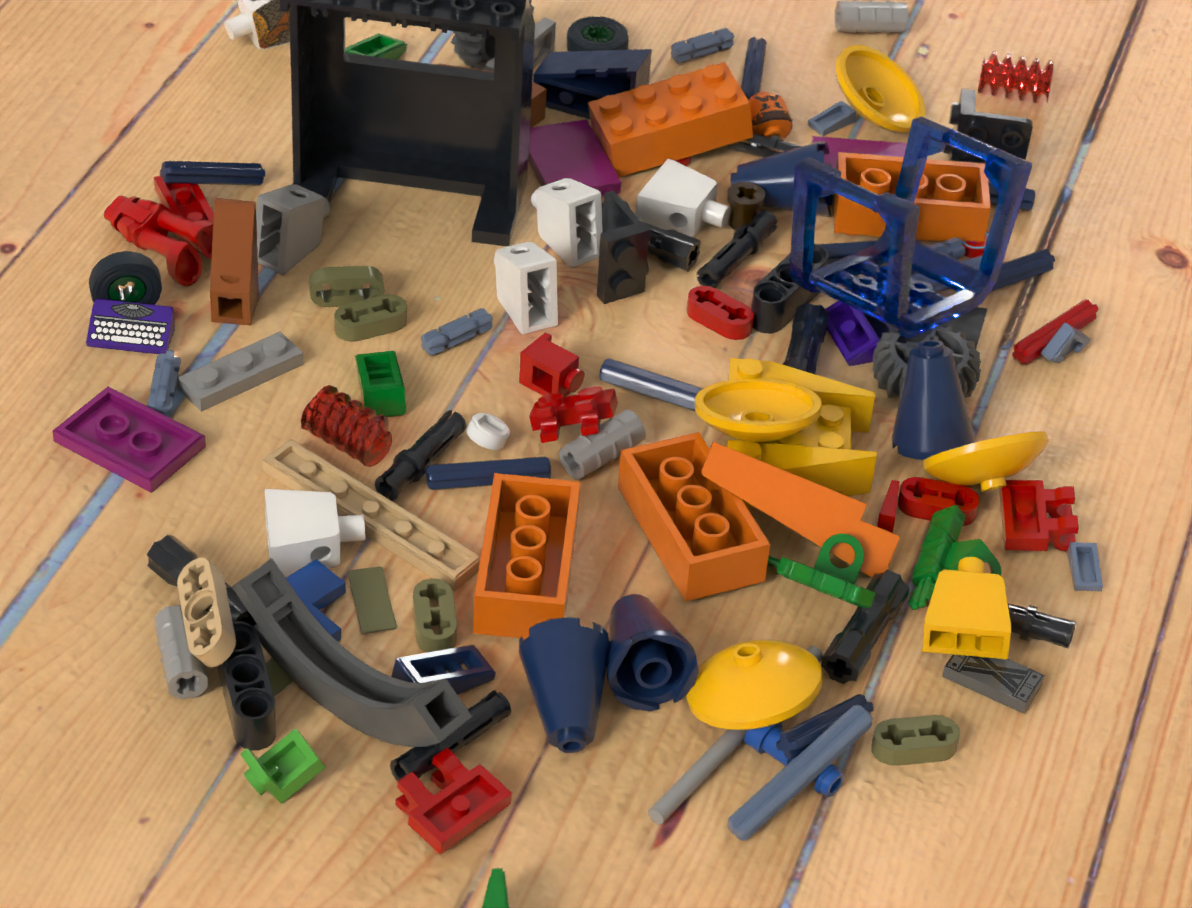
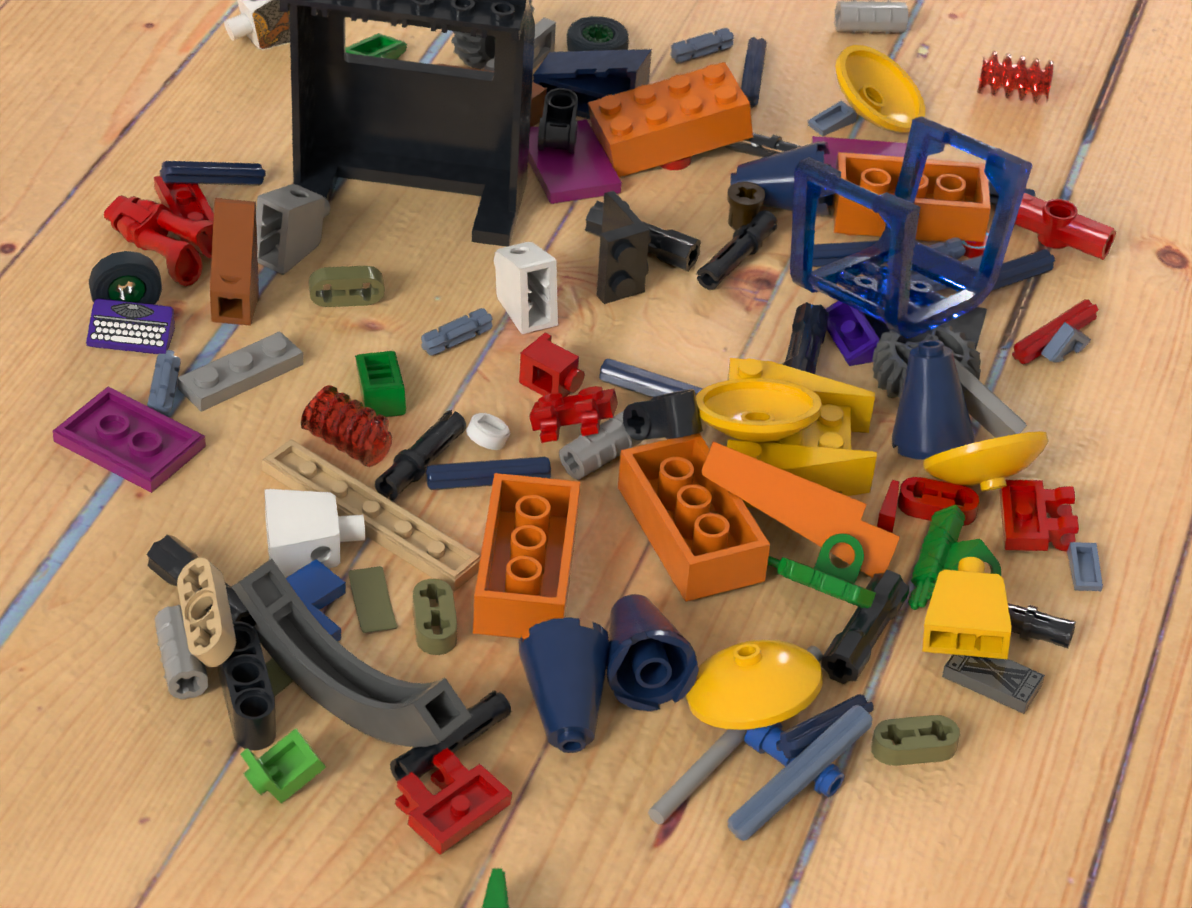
(370, 317): olive beam -> none
(433, 666): dark blue slope -> none
(559, 120): none -> black piece
(570, 219): white torso -> none
(663, 416): none -> black piece
(681, 200): white torso -> none
(720, 312): red beam -> none
(770, 115): orange head -> none
(778, 297): black beam -> none
(987, 407): none -> light grey tile
(1000, 131): black bracket -> none
(1061, 226): none -> red piece

